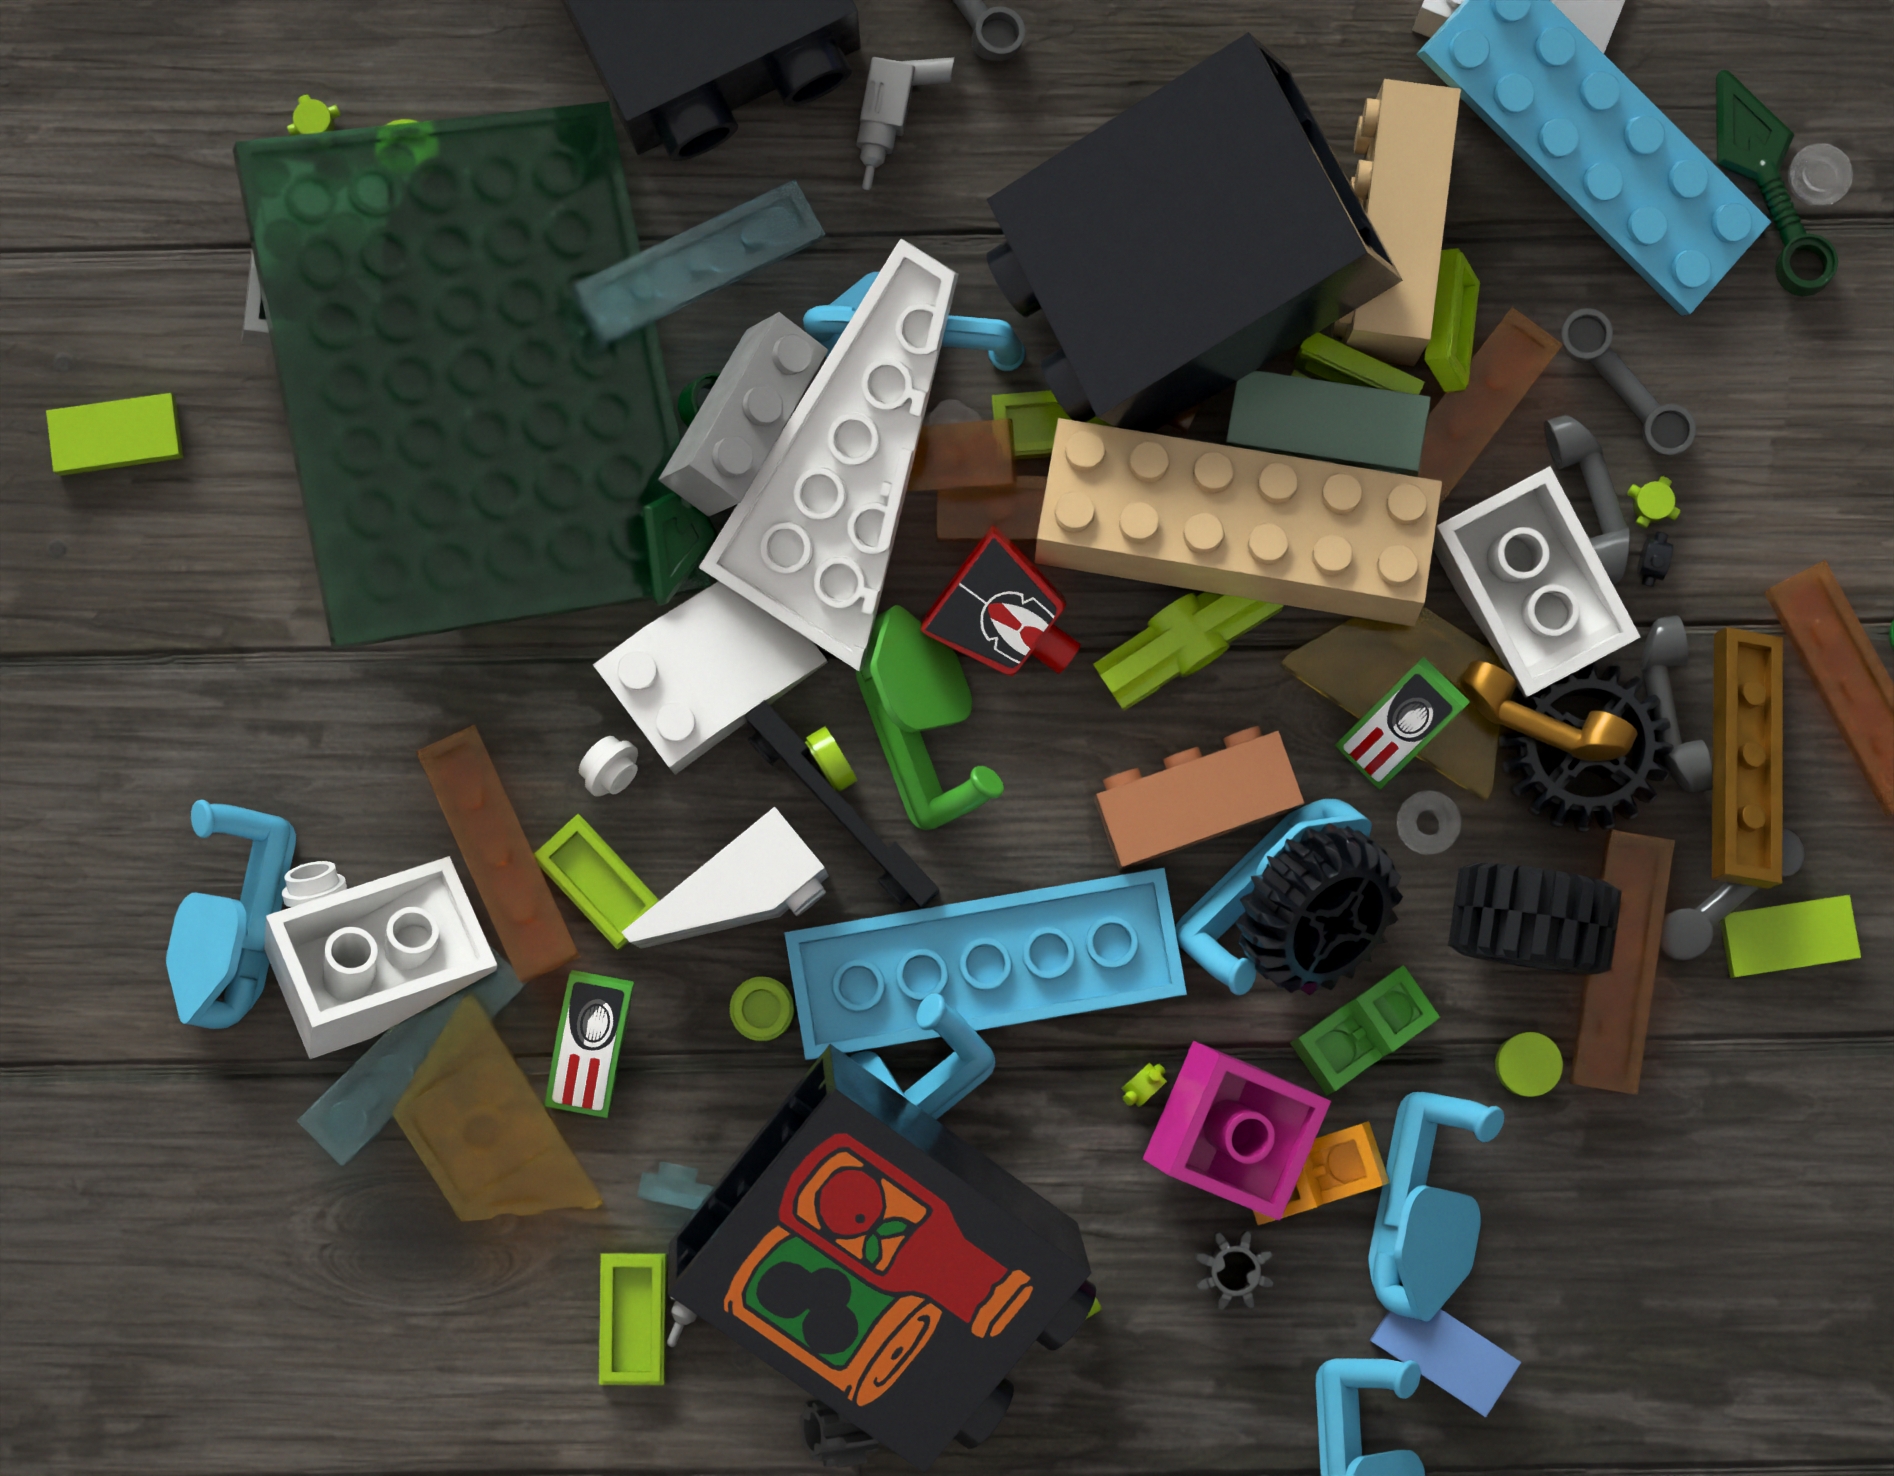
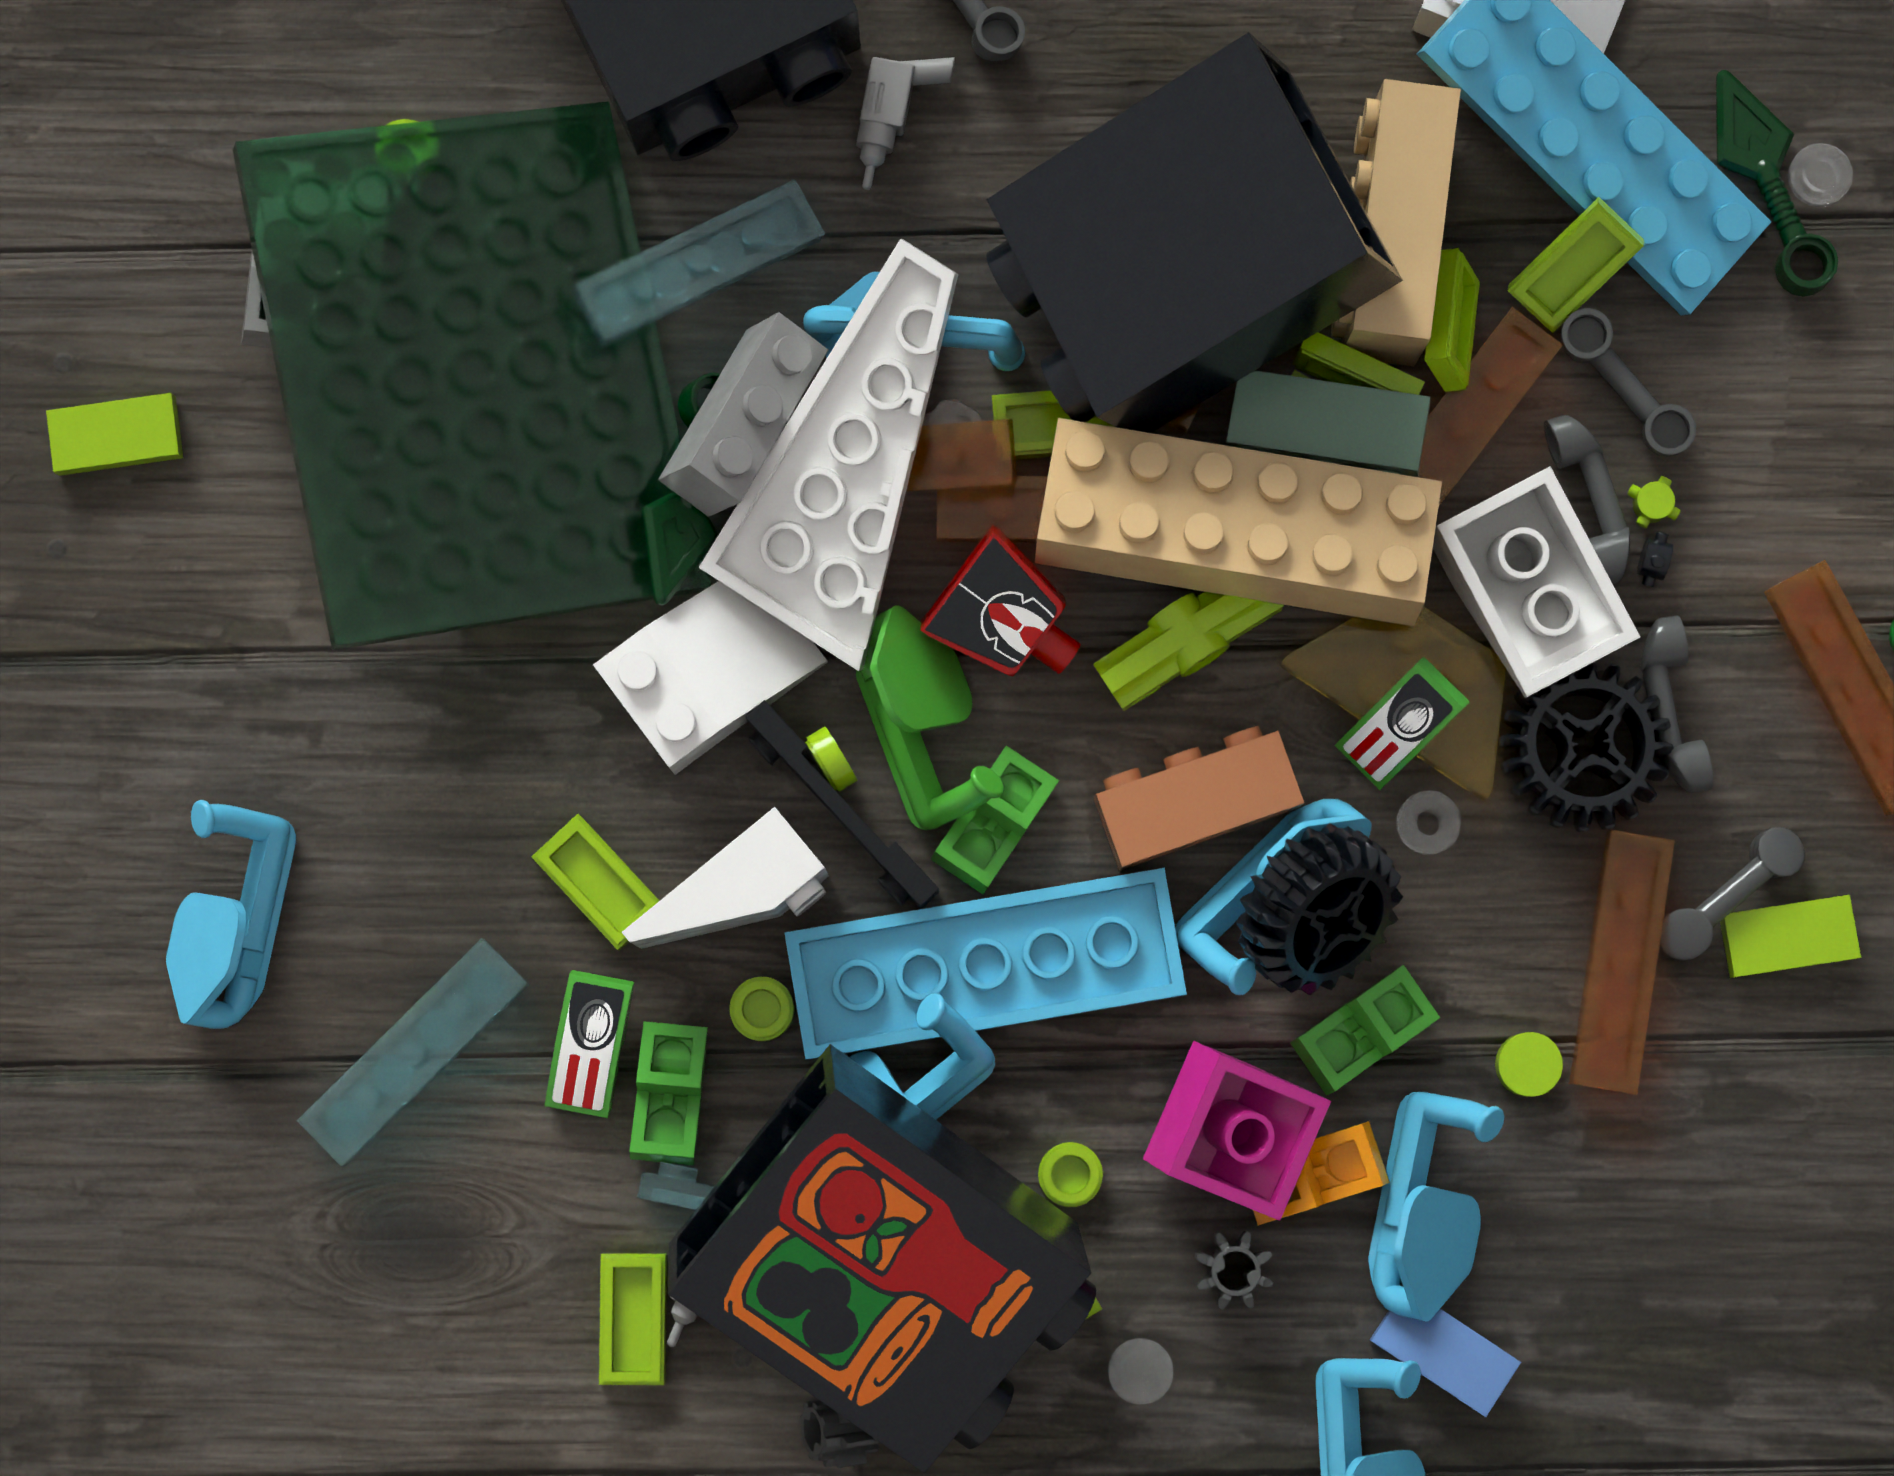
(311, 883): white plate -> none
(312, 117): lime piece -> none
(375, 954): white slope -> none
(487, 1127): clear yellow wing -> none
(498, 854): clear orange plate -> none
(609, 766): white plate -> none
(668, 1093): none -> bright green slope
(987, 836): none -> bright green slope
(1070, 1174): none -> lime tile
(1140, 1371): none -> clear plate
(1144, 1084): lime piece -> none
(1535, 918): black tyre -> none
(1576, 265): none -> lime tile
(1602, 735): pearl gold bar -> none
(1747, 758): pearl gold plate -> none

